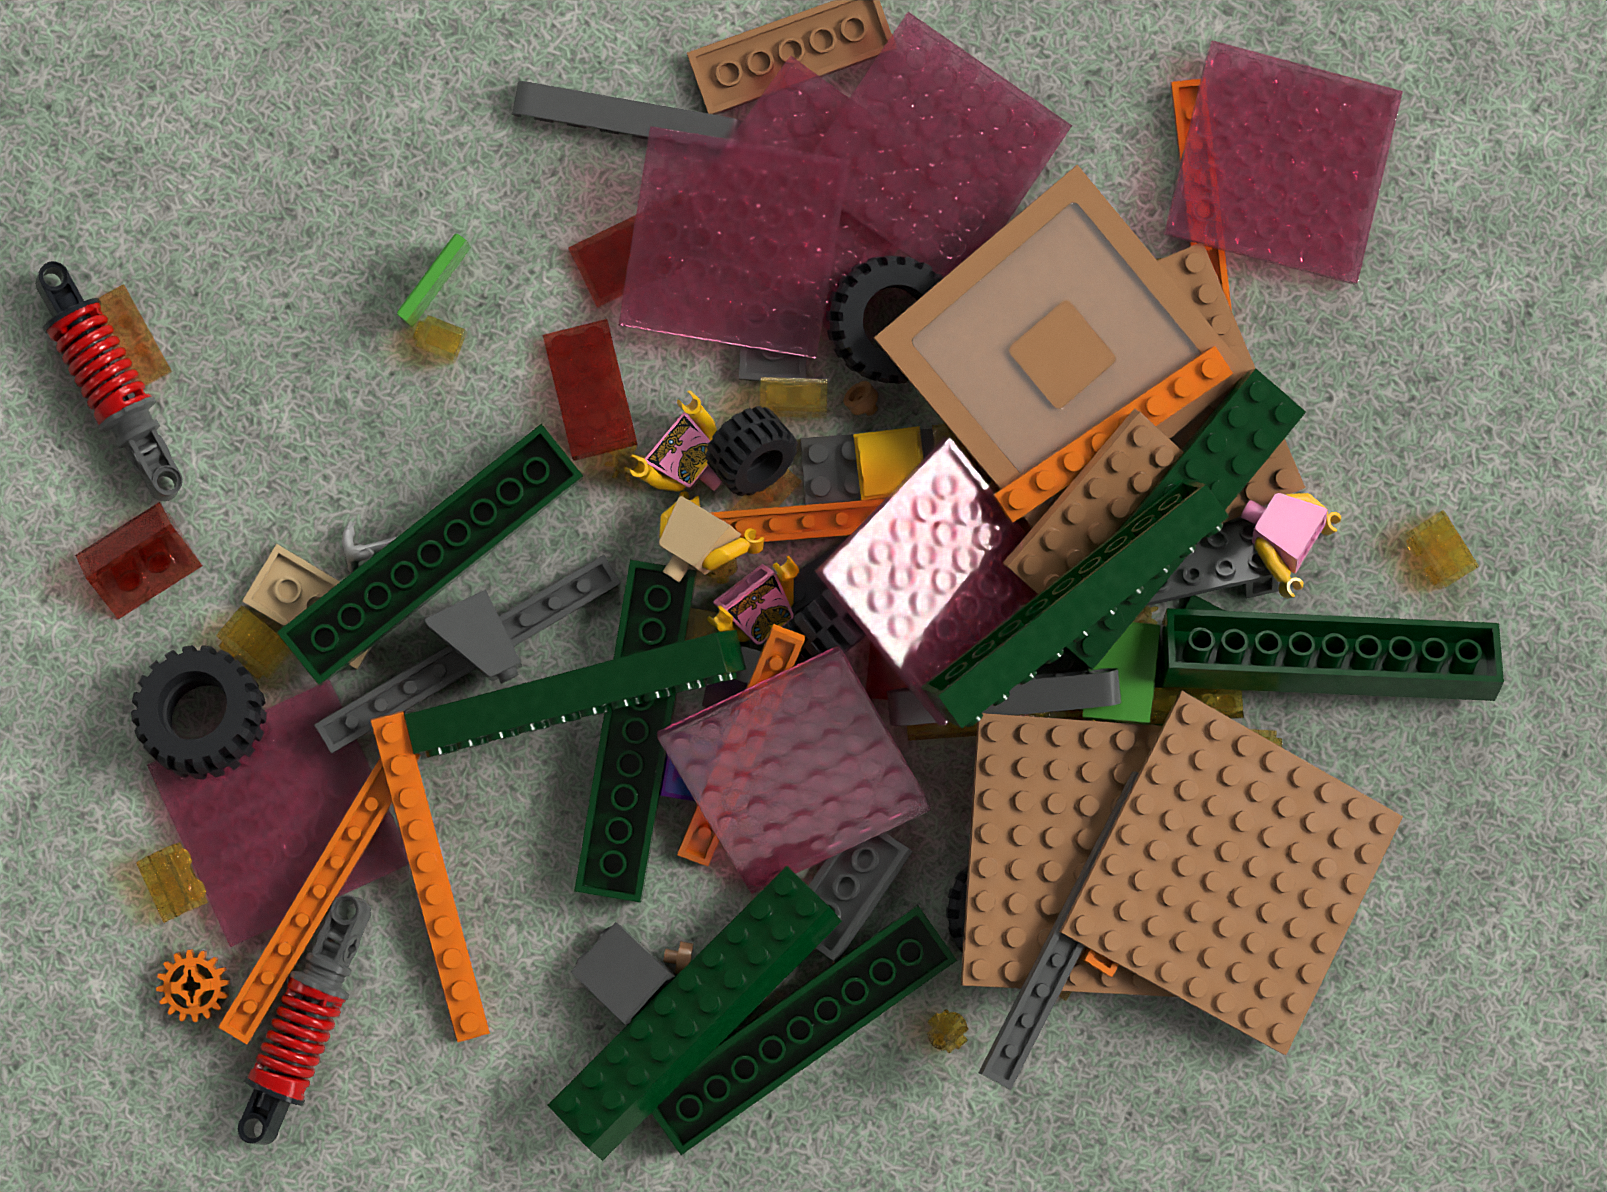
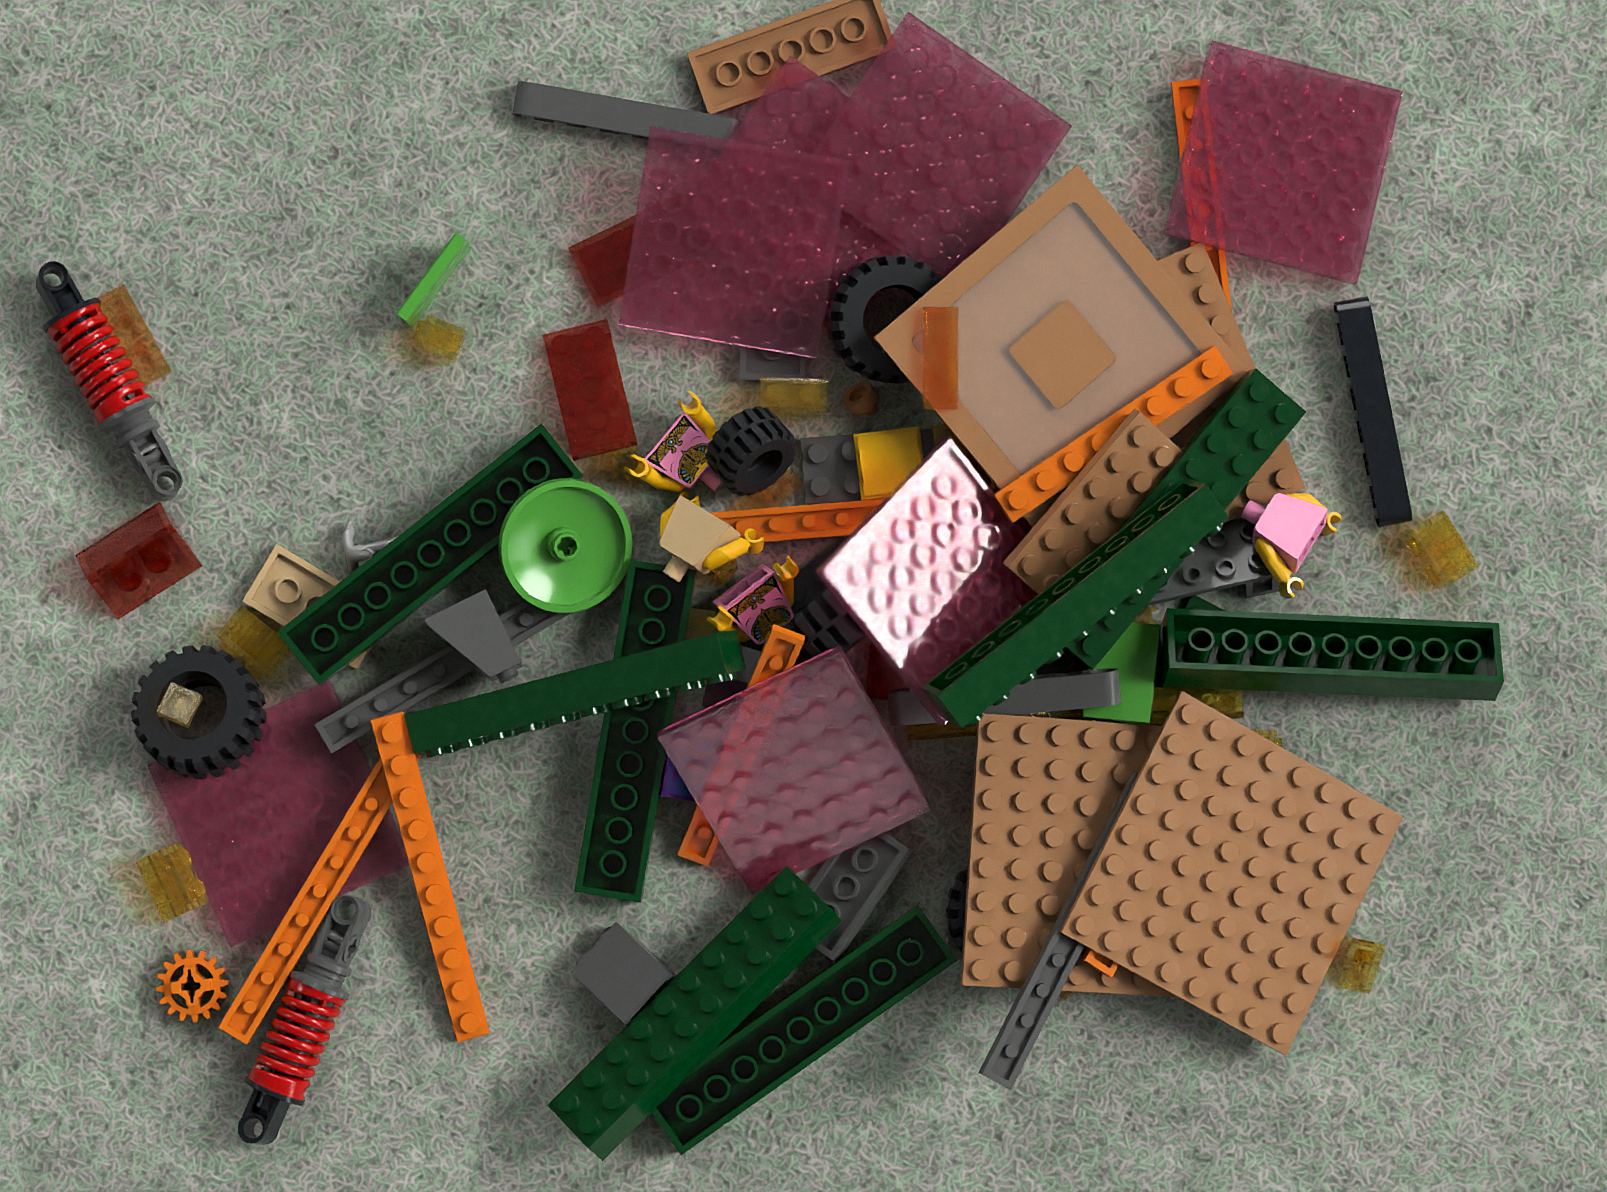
(179, 704): none -> clear yellow tile
(565, 545): none -> bright green dish
(681, 957): medium nougat tile -> none
(940, 357): none -> clear orange tile
(947, 1031): clear yellow gear -> none
(1359, 964): none -> clear yellow slope
(1374, 411): none -> black beam

